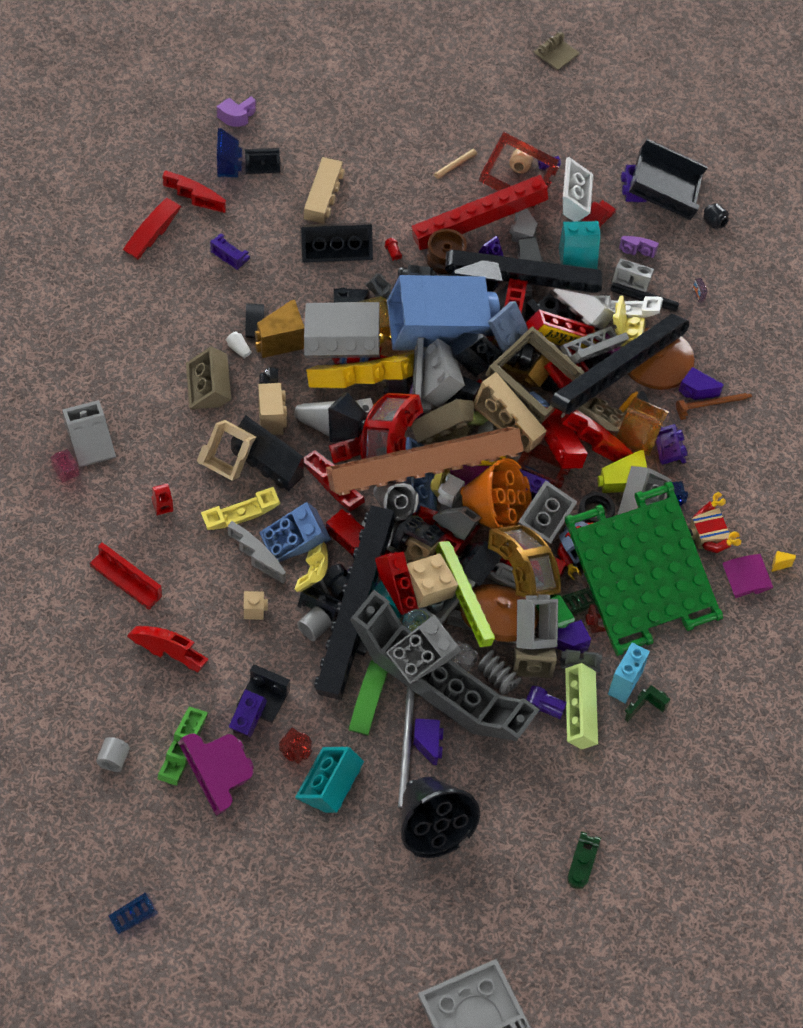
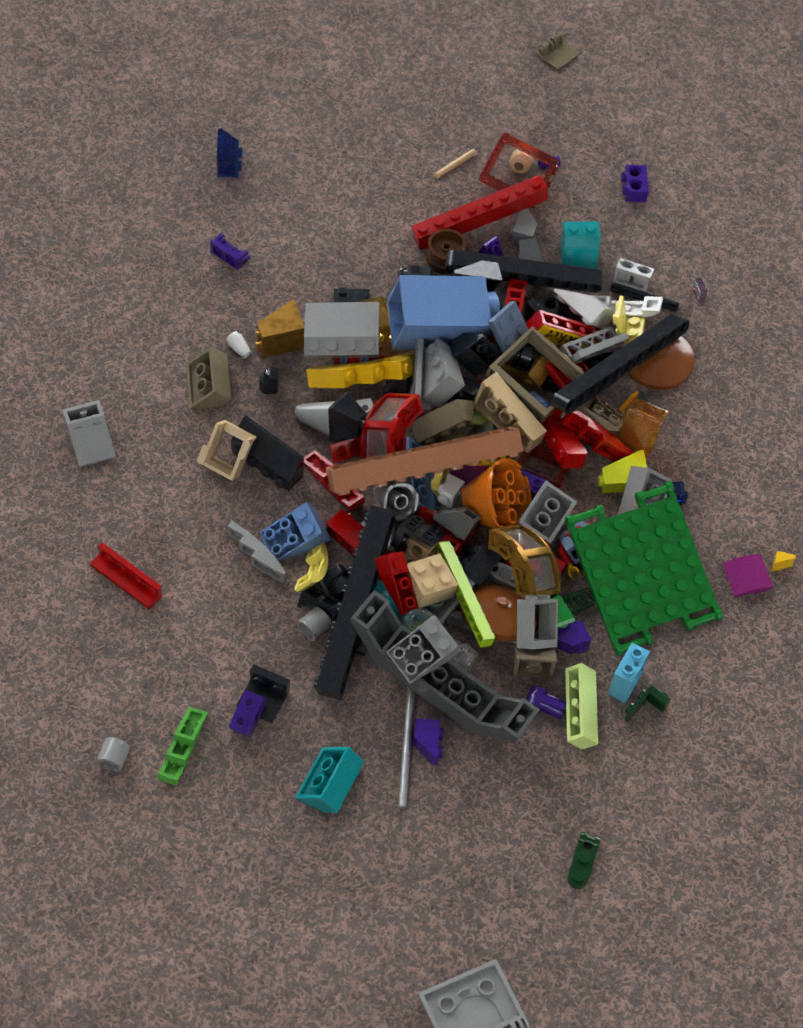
(64, 465): clear pink brick -> none
(144, 898): clear blue slope -> none
(151, 228): red slope -> none
(161, 498): red leg -> none
(164, 641): red slope -> none
(200, 195): red slope -> none
(217, 767): magenta brick -> none
(235, 114): medium lavender brick -> none
(241, 512): light yellow slope -> none
(254, 314): black slope -> none
(254, 605): tan brick -> none
(262, 161): black hinge -> none
(272, 407): tan brick -> none
(295, 746): clear red brick -> none
(323, 190): tan brick -> none
(336, 242): black slope -> none
(368, 699): bright green slope -> none
(379, 286): dark grey piece -> none
(391, 245): red pin -> none
(436, 817): black cone -> none
(497, 674): light grey piece -> none
(572, 657): dark grey hinge -> none
(577, 191): white slope -> none
(592, 620): clear red bracket -> none
(597, 497): black tyre -> none
(600, 212): red slope -> none
(632, 244): medium lavender slope -> none
(667, 179): black panel -> none
(670, 445): dark purple bracket -> none
(683, 407): dark orange piece -> none
(700, 386): dark purple slope -> none
(710, 529): torso -> none
(716, 216): black head -> none

